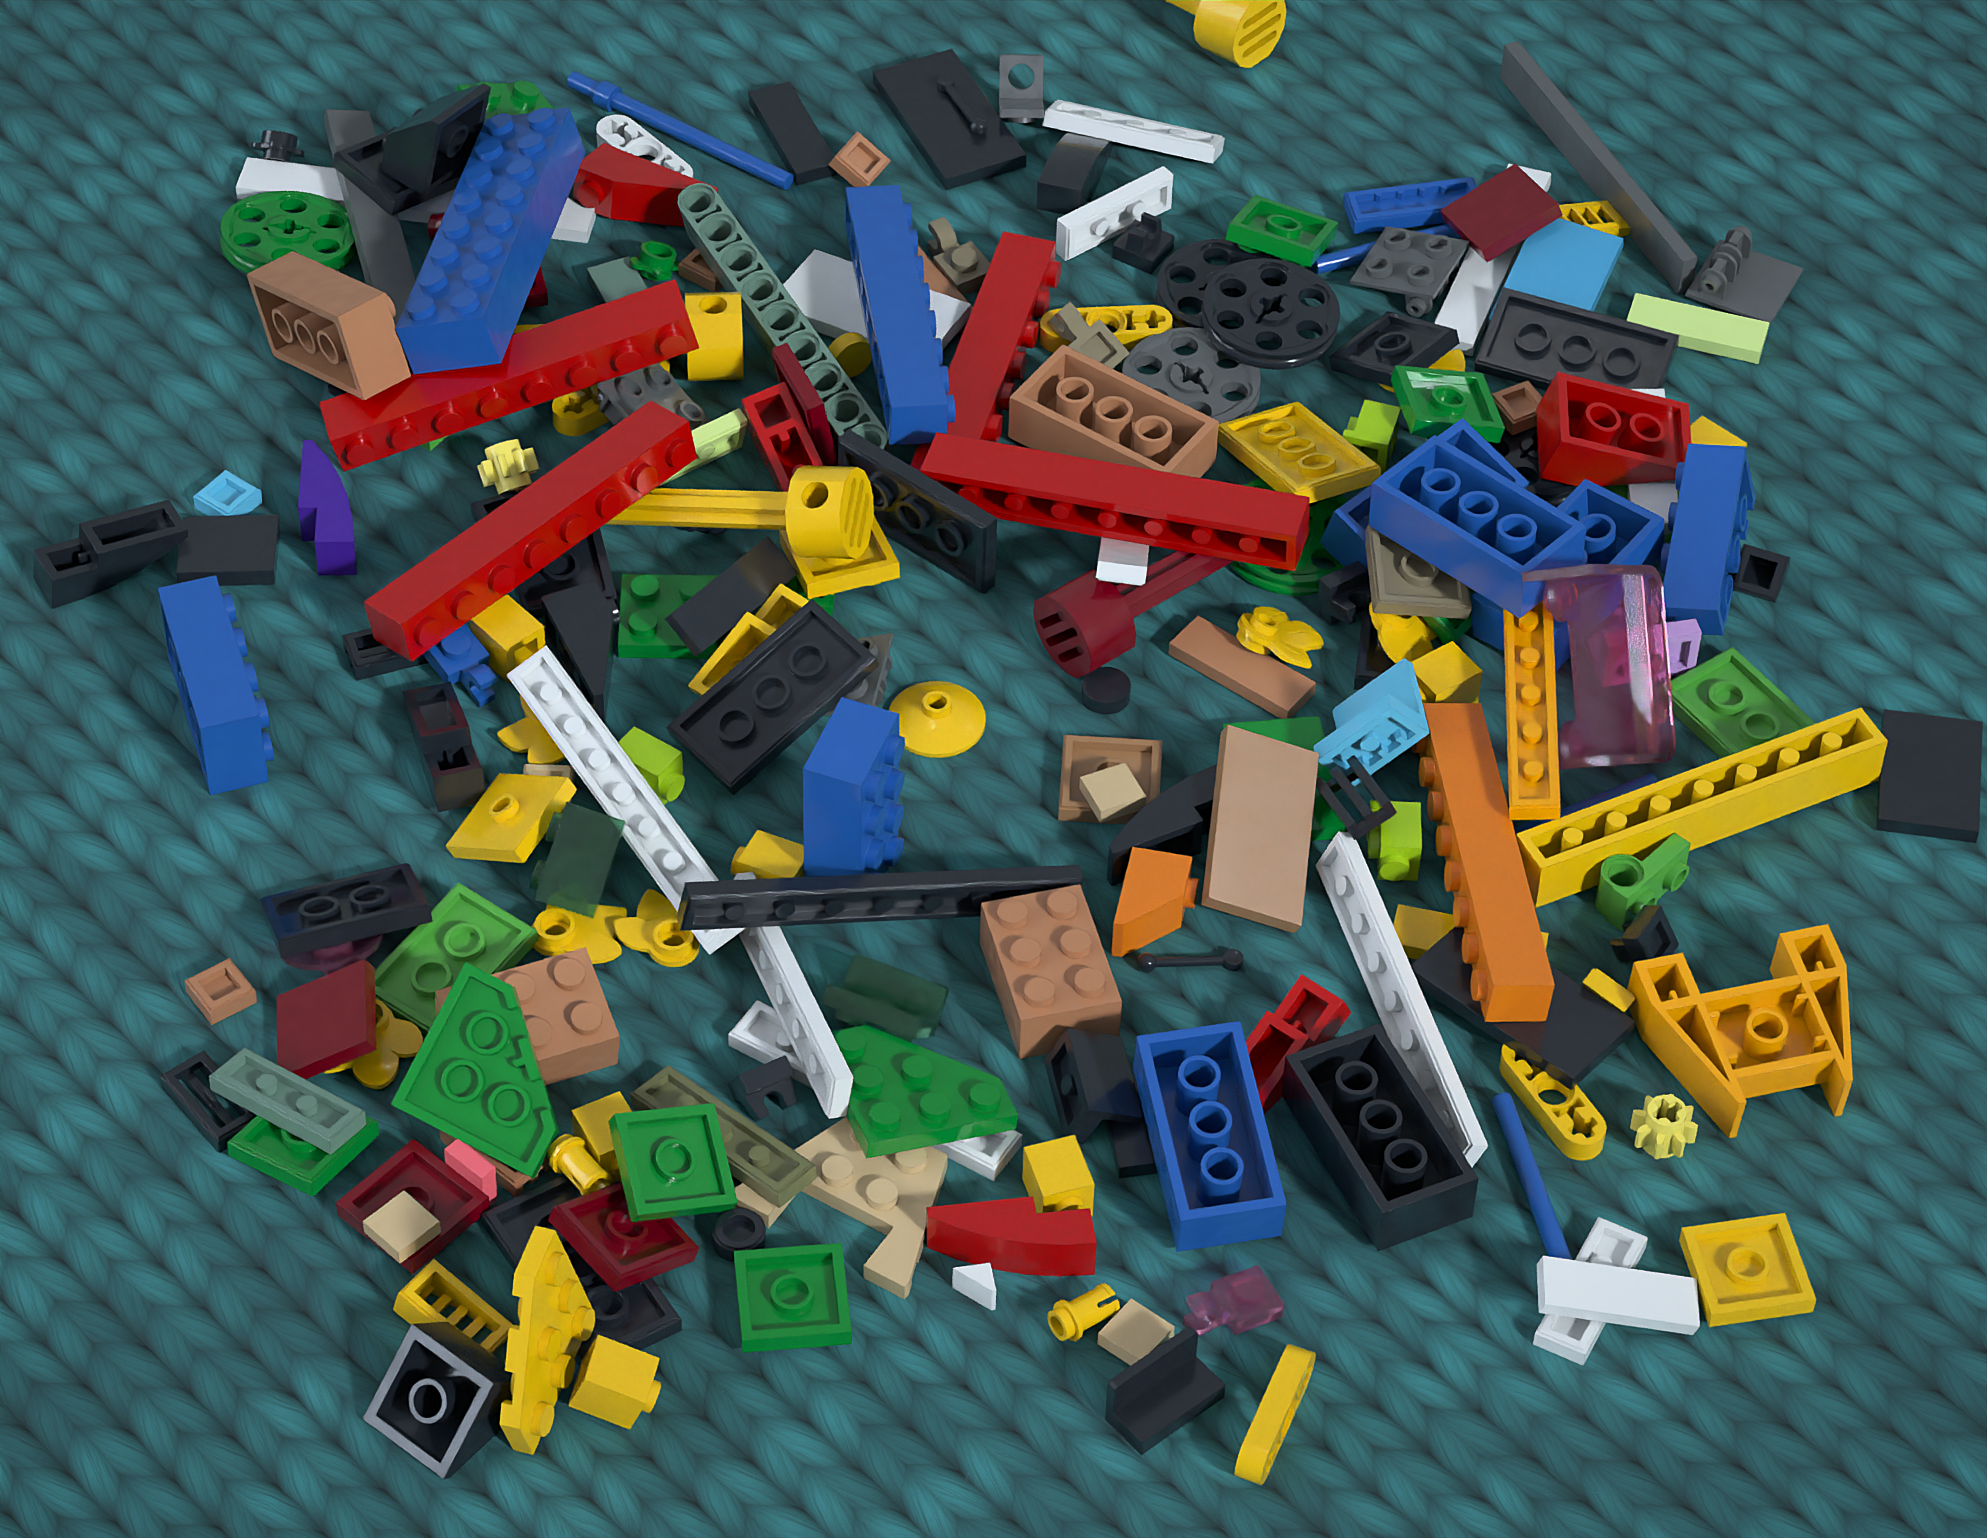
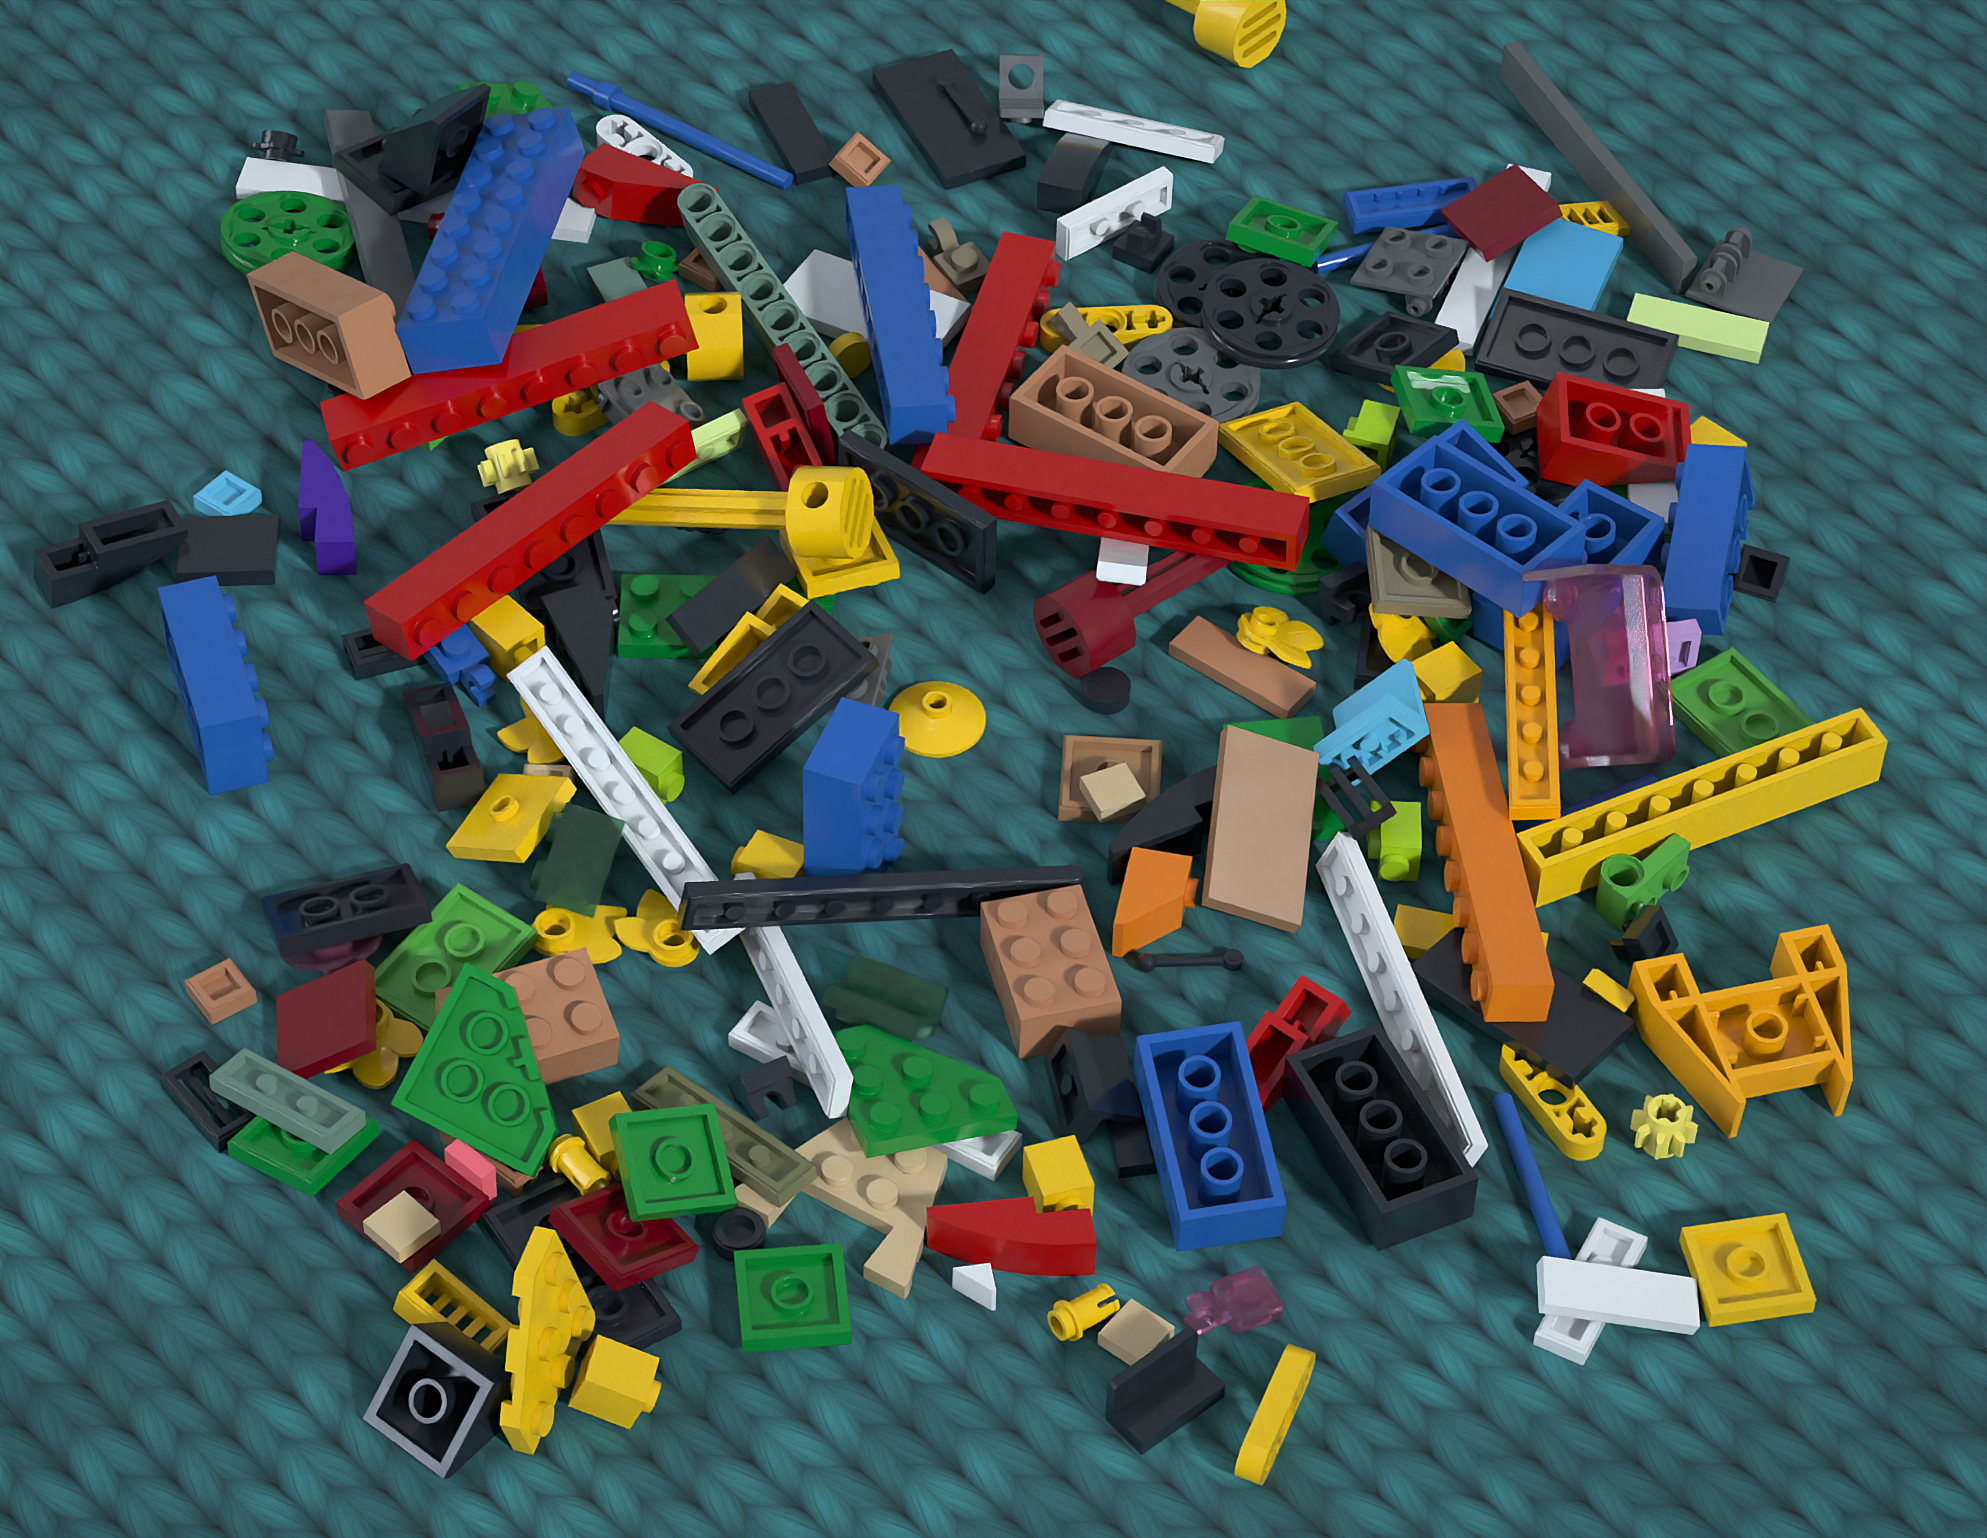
(1930, 776): black tile -> none

